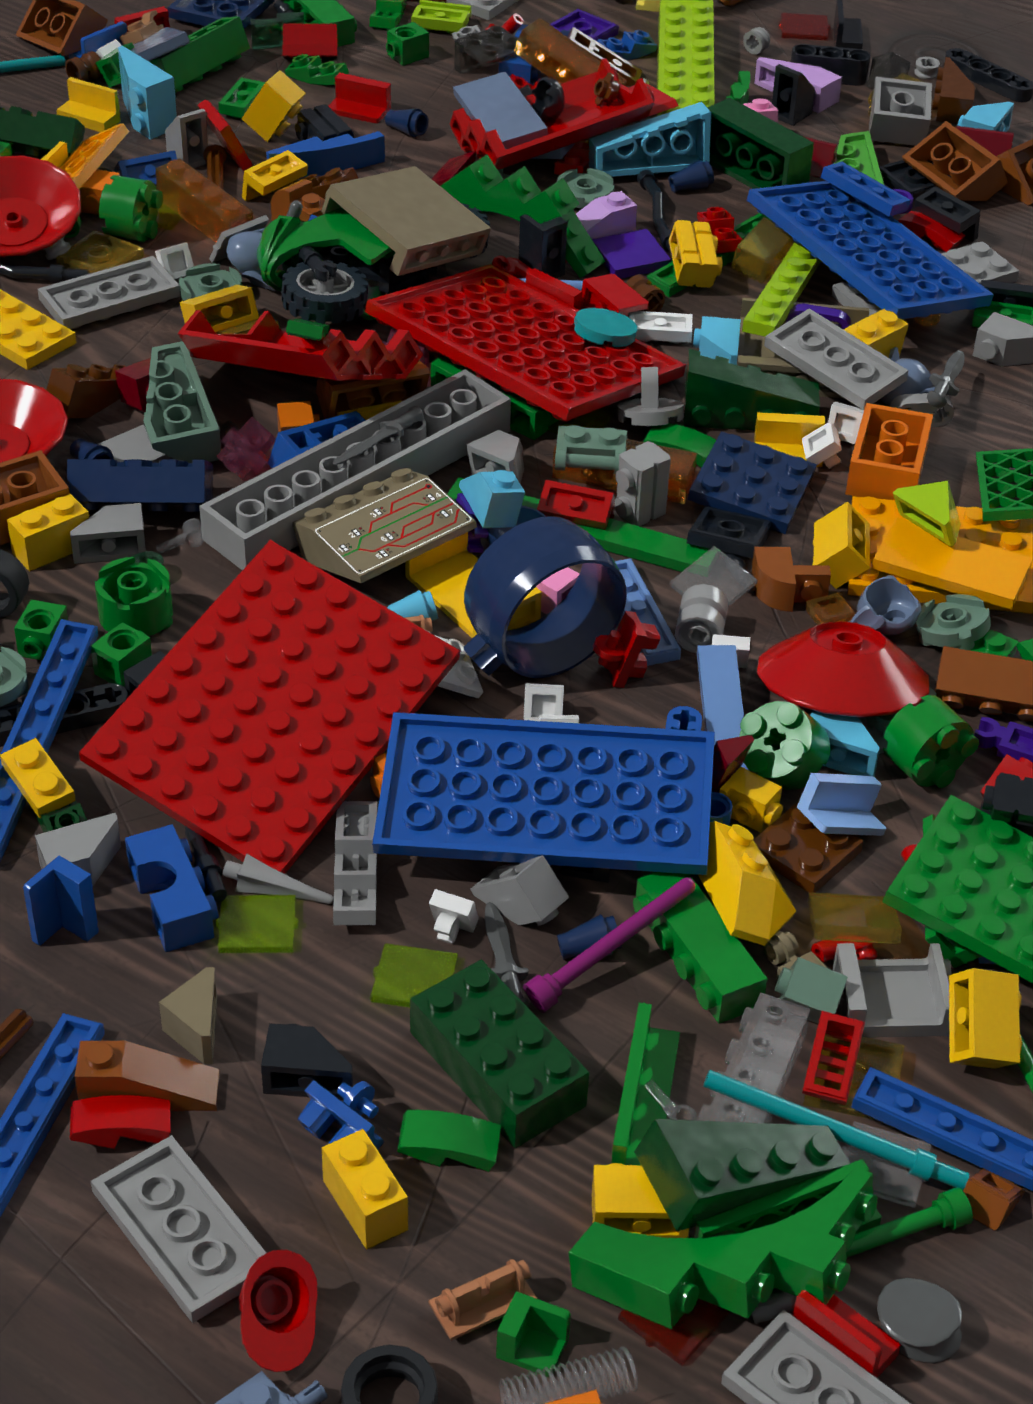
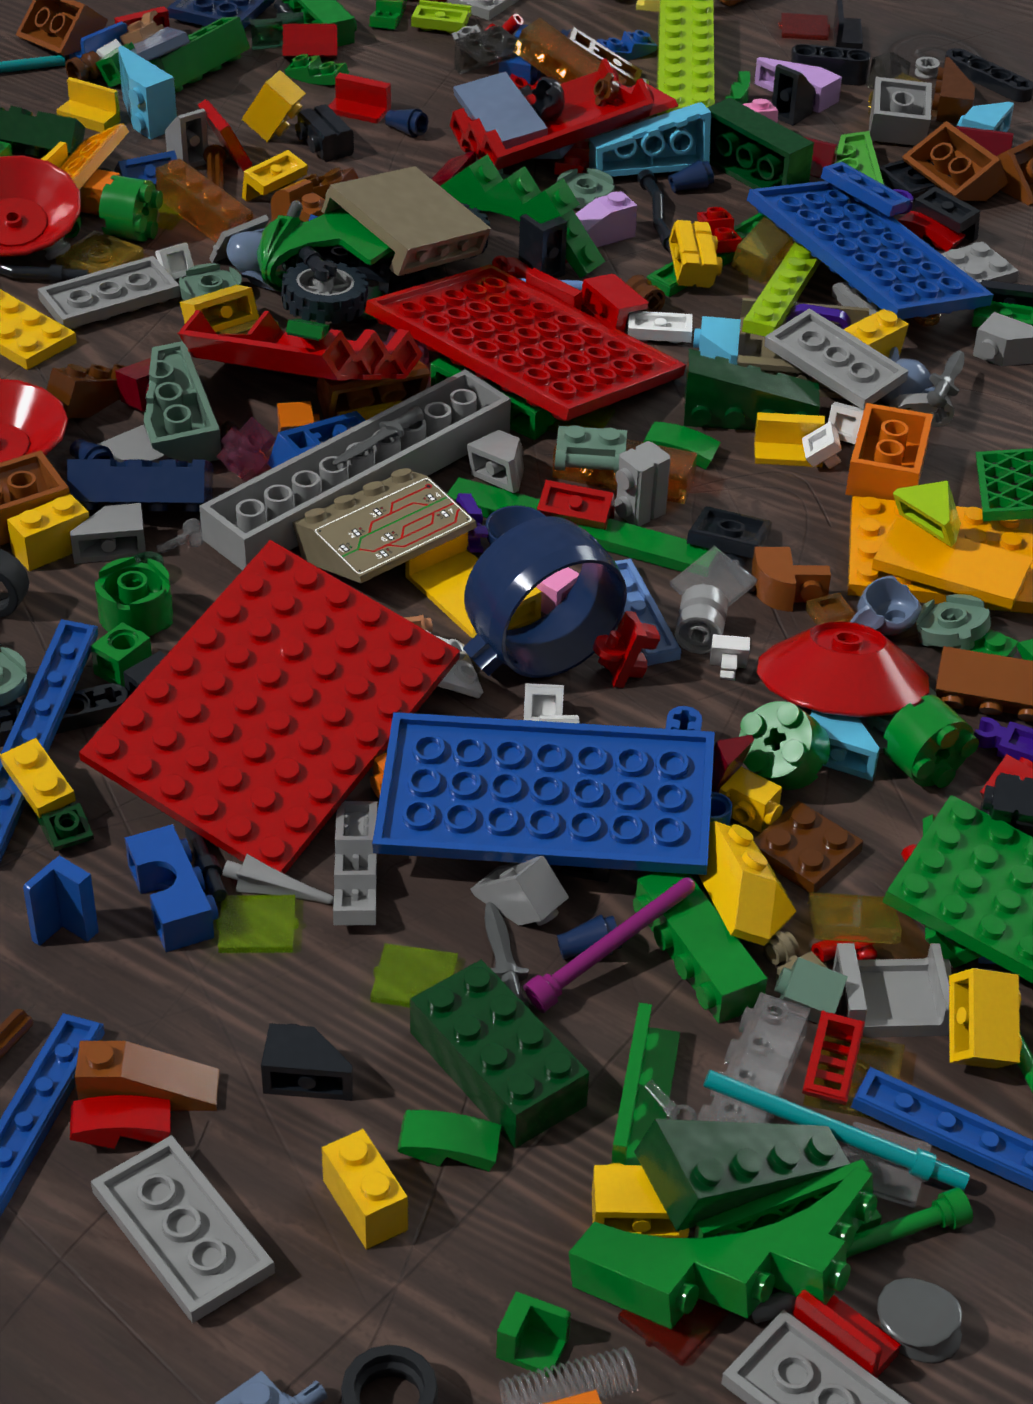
(38, 627): green brick -> none
(85, 844): light grey slope -> none
(190, 1015): dark tan slope -> none
(240, 97): green plate -> none
(278, 1310): red piece -> none
(326, 1108): blue hips -> none
(337, 152): blue slope -> none
(407, 43): green brick -> none
(416, 605): medium azure cone -> none
(451, 914): white tile -> none
(481, 1299): nougat hinge -> none
(494, 497): medium azure slope -> none
(588, 24): dark purple tile -> none
(605, 325): teal tile -> none
(631, 253): dark purple tile -> none
(650, 409): light grey tile -> none
(720, 690): medium blue tile -> none
(752, 481): dark blue plate -> none
(762, 37): light grey bush -> none
(841, 804): light blue panel -> none
(842, 543): yellow brick -> none
(992, 1198): dark orange slope -> none

